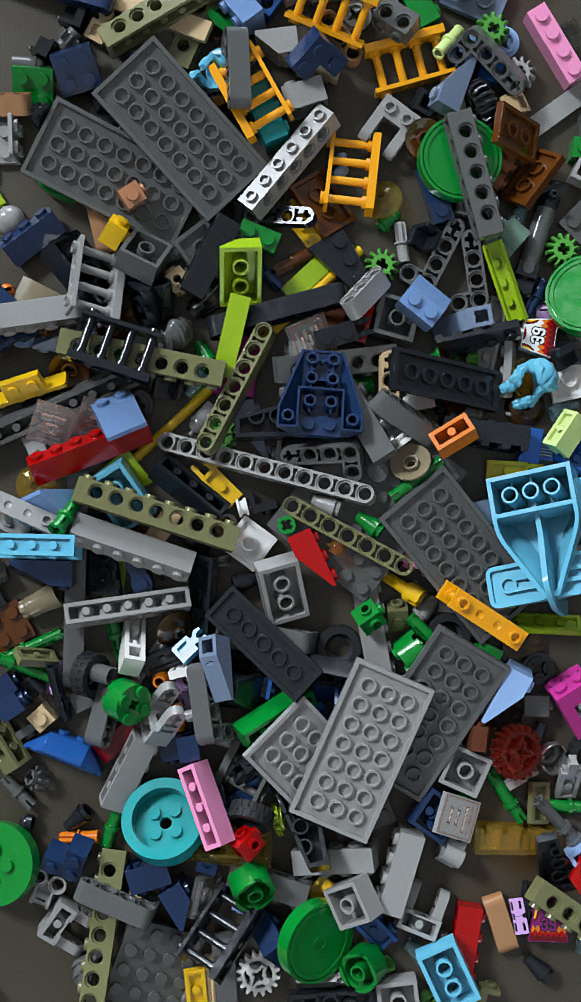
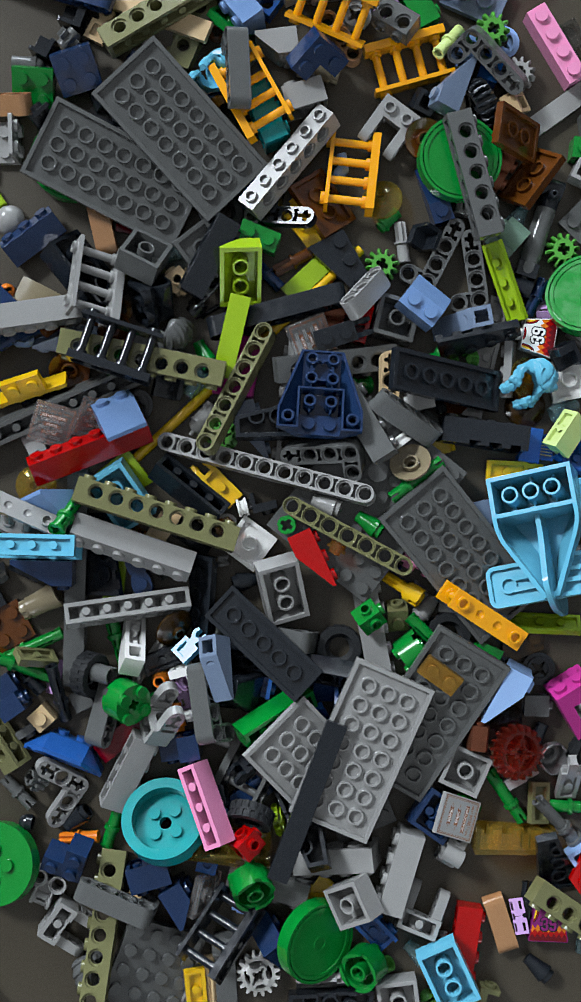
(68, 789): none -> light grey beam
(115, 232): yellow brick -> none
(132, 195): nougat brick -> none
(307, 801): none -> black tile
(440, 675): none -> pearl gold plate
(453, 435): orange brick -> none

